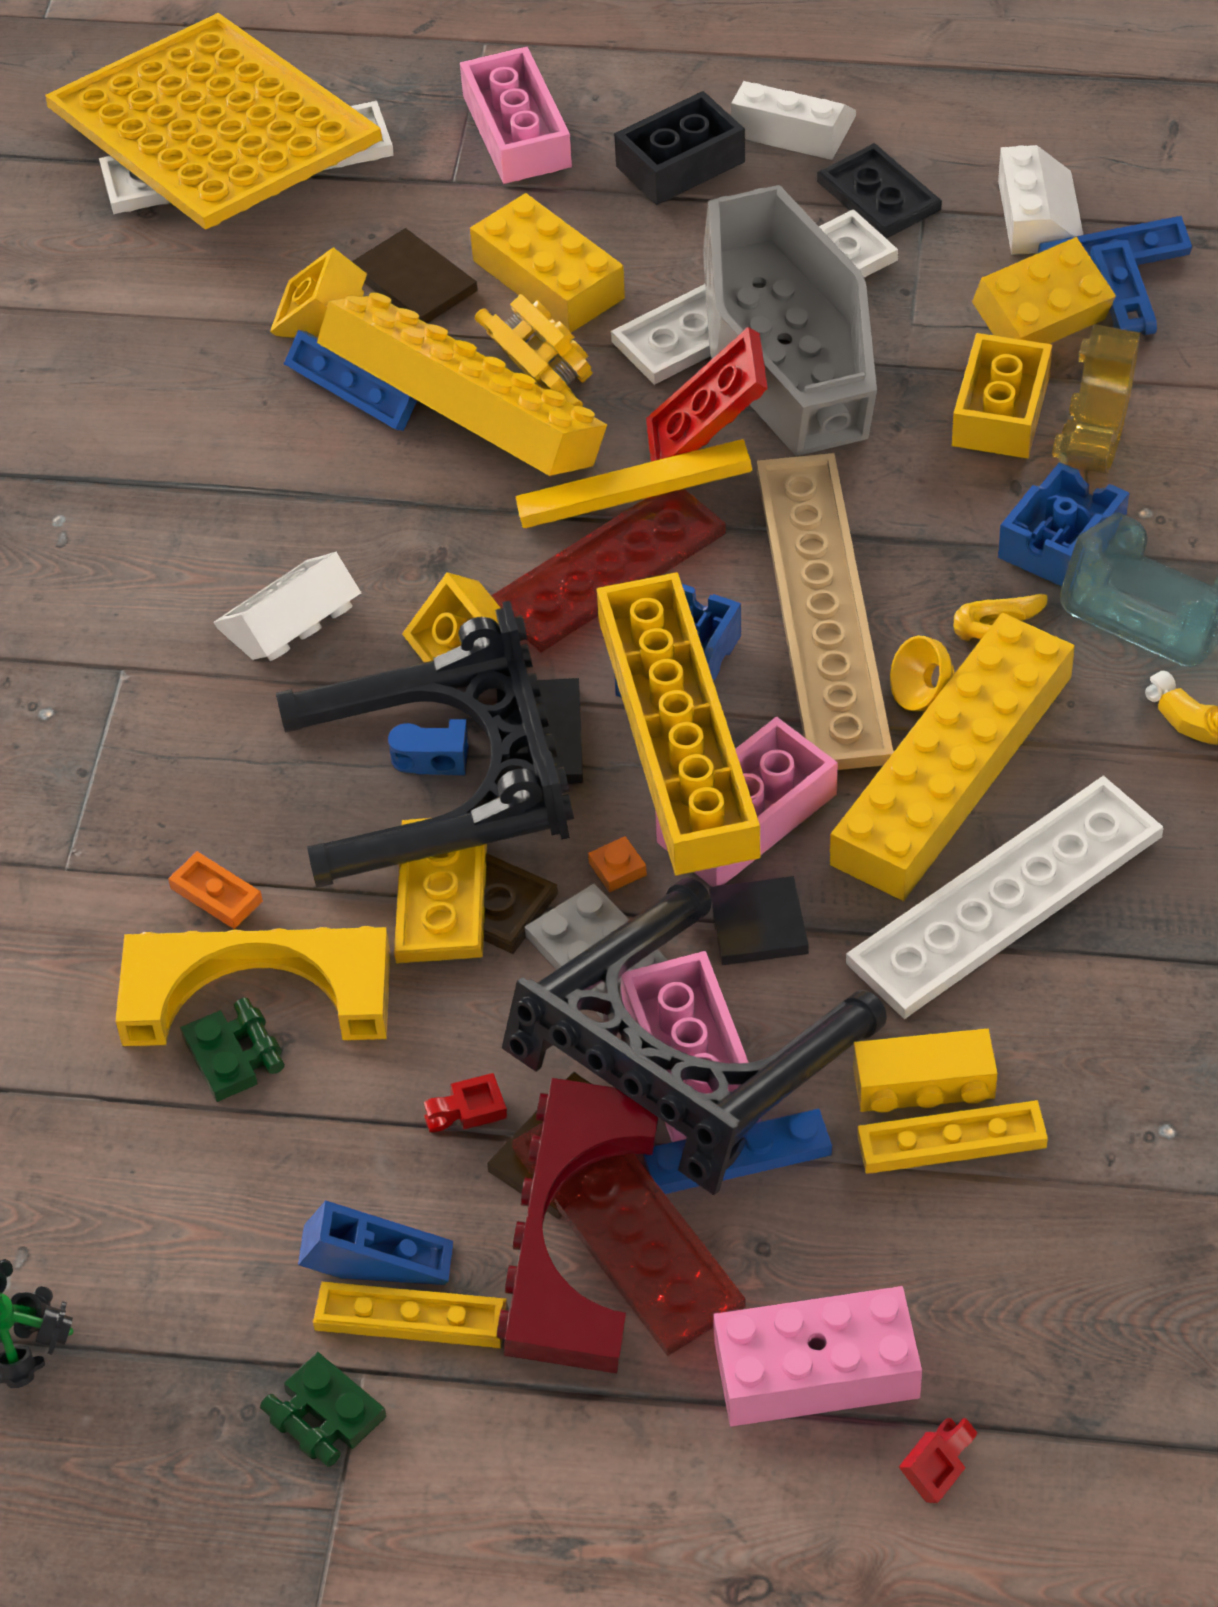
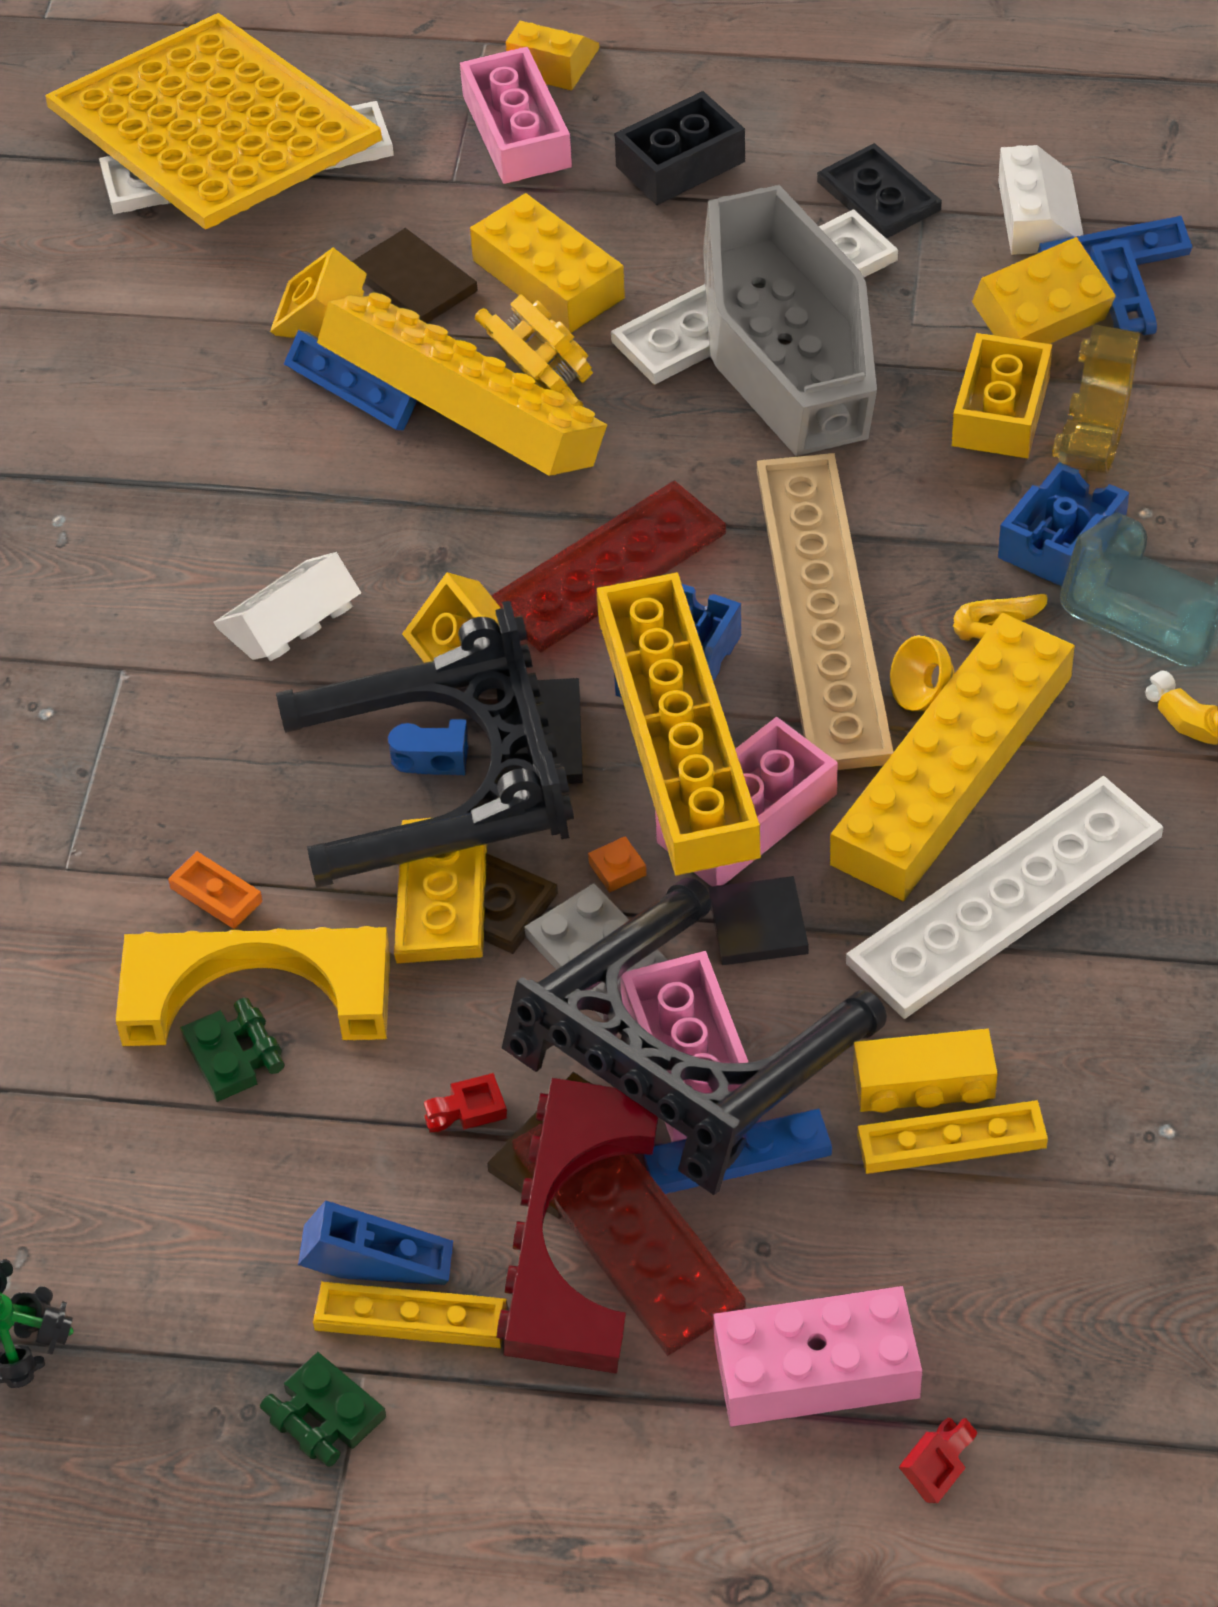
(557, 53): none -> yellow slope
(633, 483): yellow tile -> none
(709, 399): red plate -> none
(791, 119): white slope -> none

